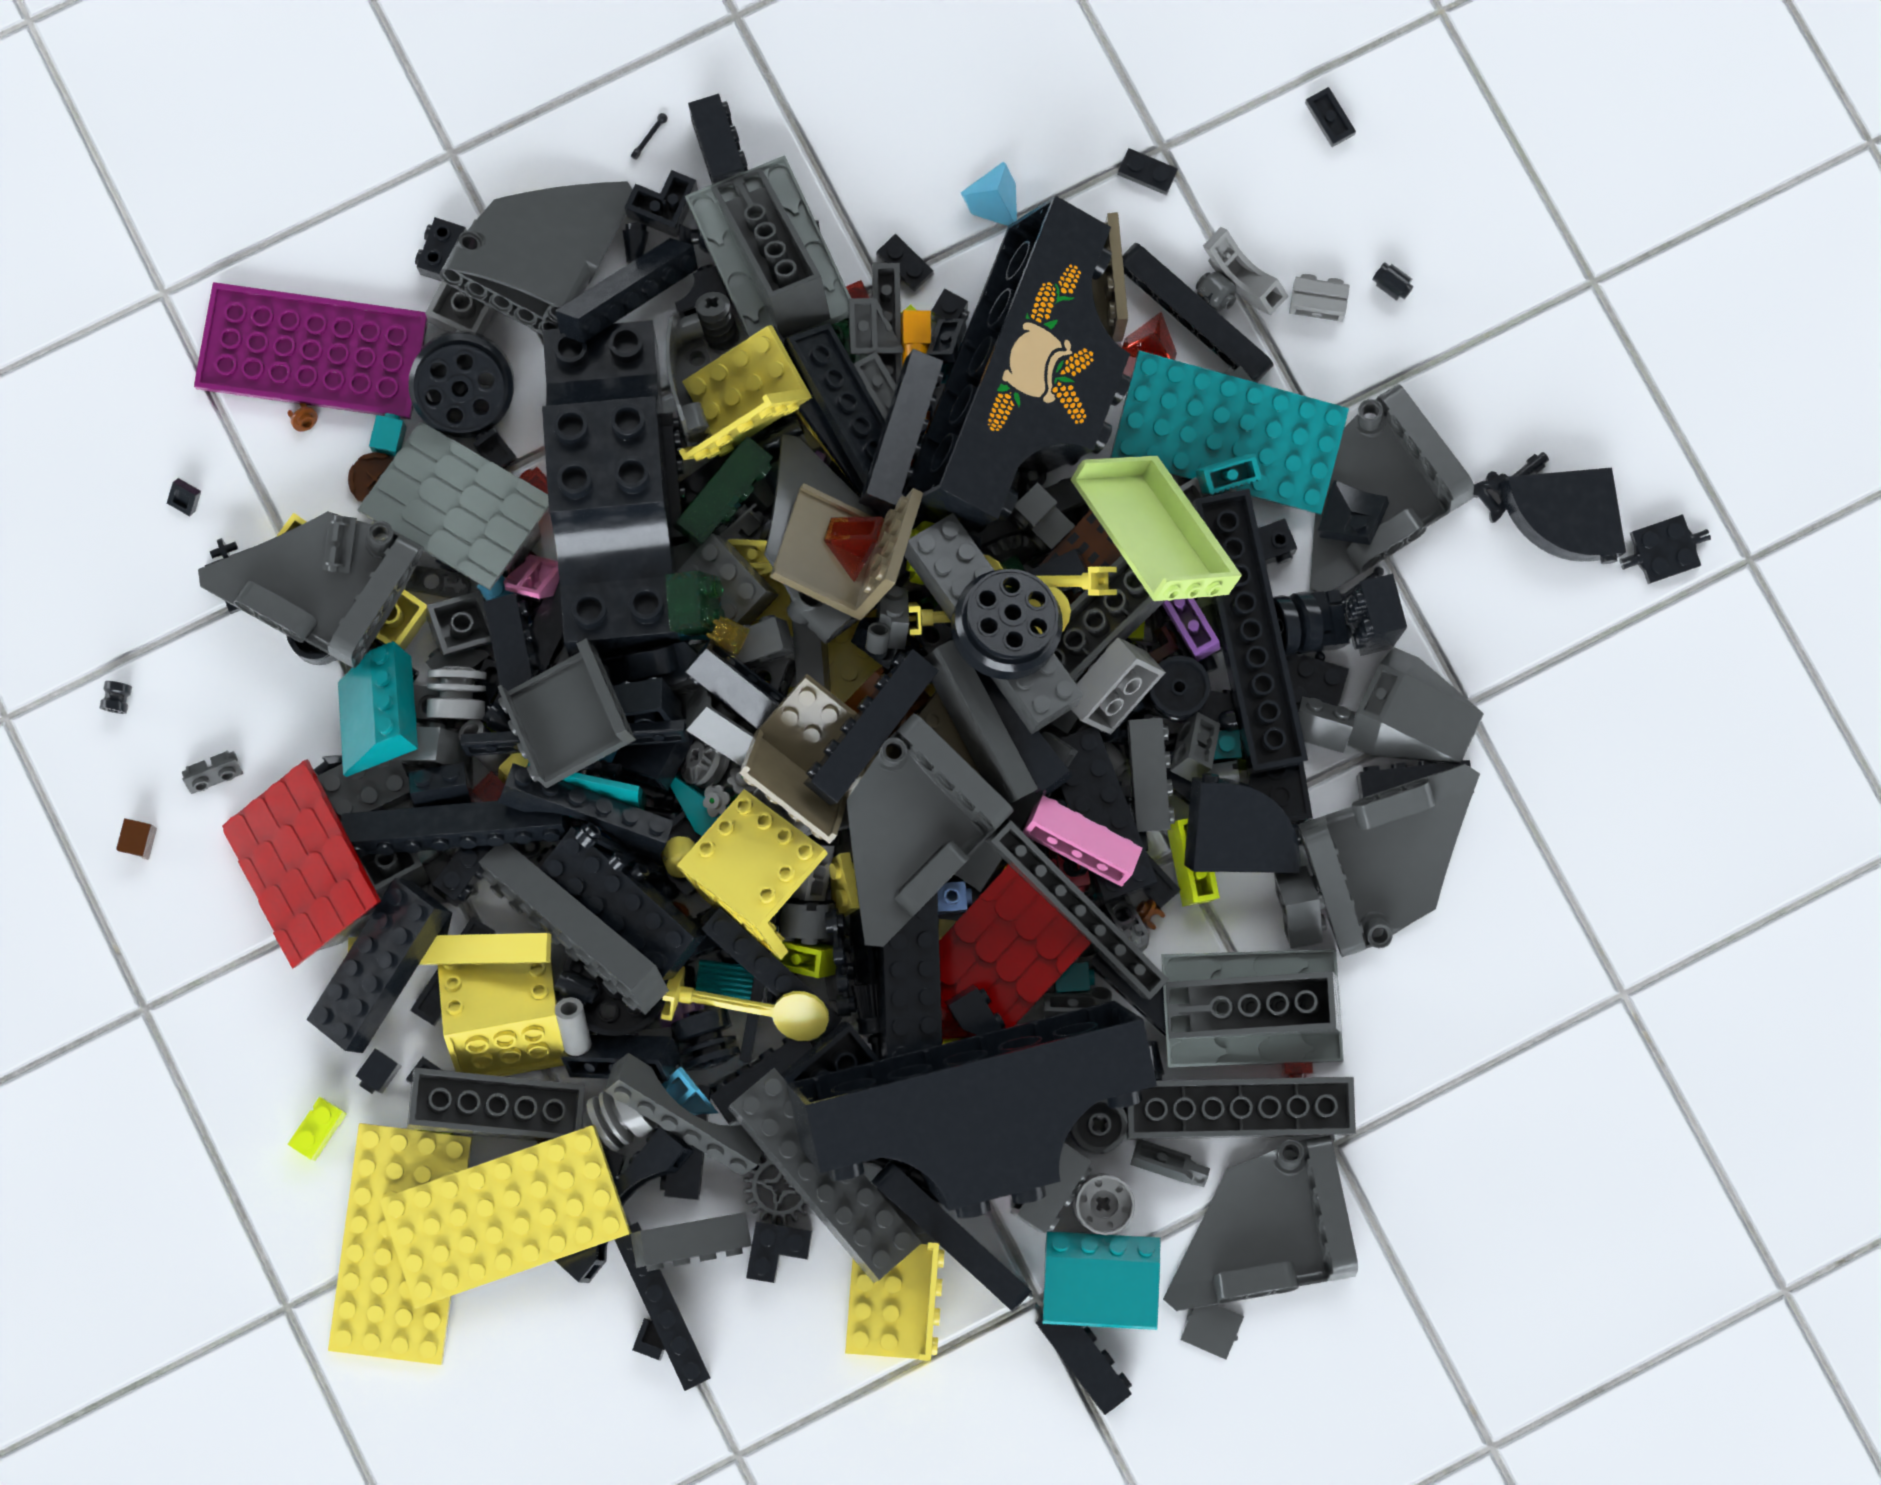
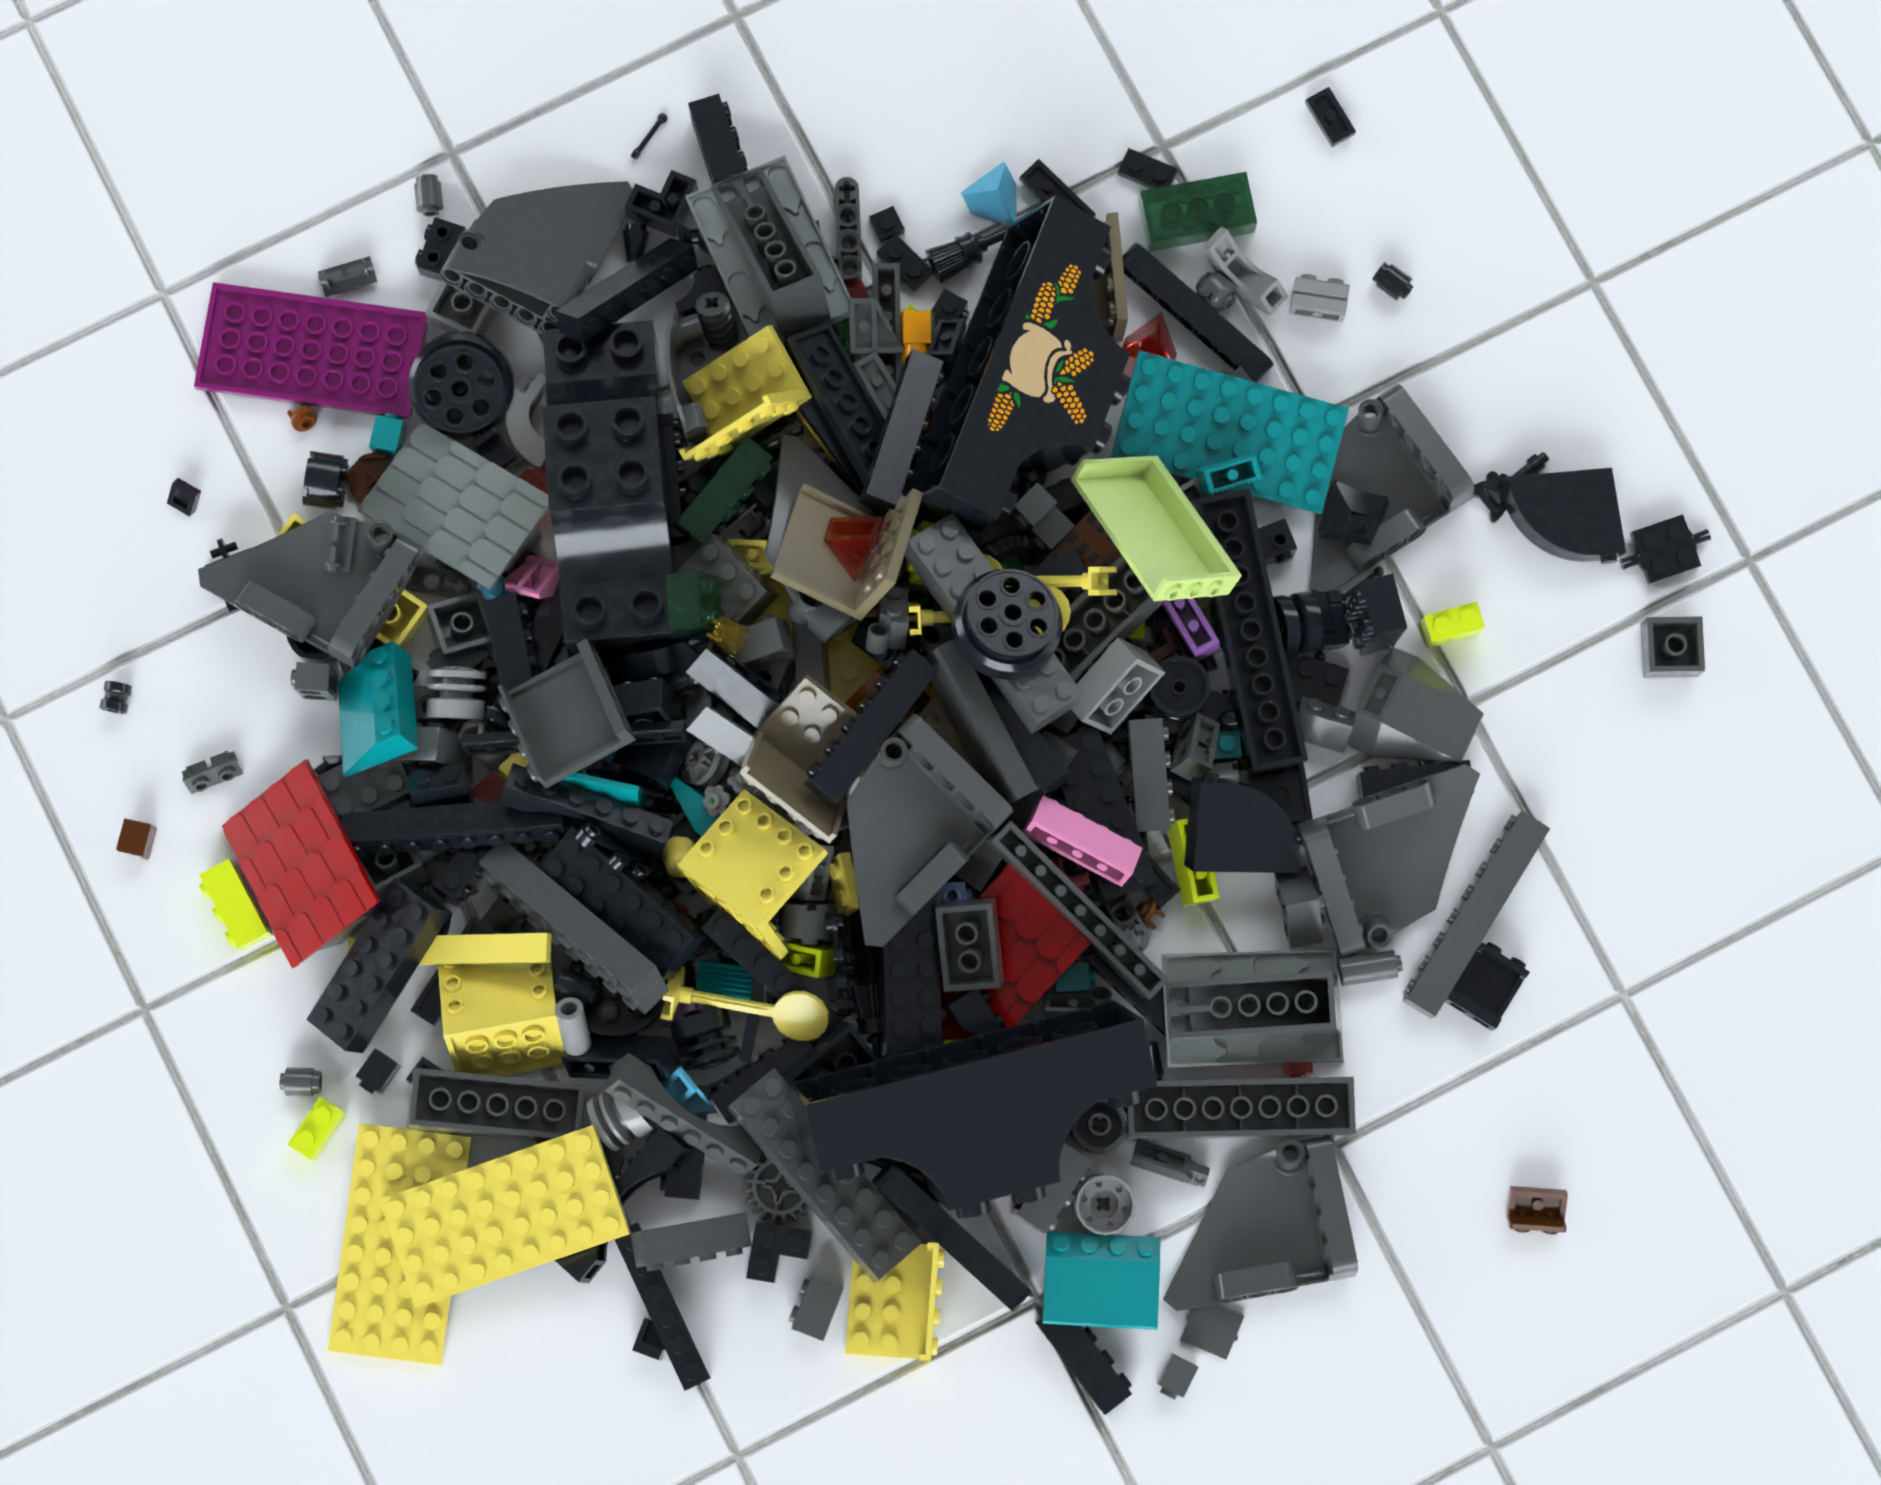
(234, 905): none -> neon yellow brick
(300, 1081): none -> dark grey brick
(315, 681): none -> dark grey brick
(324, 480): none -> black brick
(347, 276): none -> dark grey hinge
(428, 195): none -> dark grey brick
(503, 918): none -> black bracket
(519, 422): none -> light grey arch
(816, 1307): none -> dark grey brick
(848, 231): none -> dark grey beam
(886, 224): none -> black plate
(961, 253): none -> black piece
(969, 944): none -> dark grey brick
(1046, 184): none -> black plate
(1176, 1376): none -> dark grey brick
(1196, 210): none -> clear green brick
(1369, 967): none -> dark grey brick
(1452, 624): none -> neon yellow brick
(1476, 914): none -> dark grey brick
(1487, 985): none -> black panel
(1537, 1209): none -> reddish brown bracket
(1672, 647): none -> dark grey brick

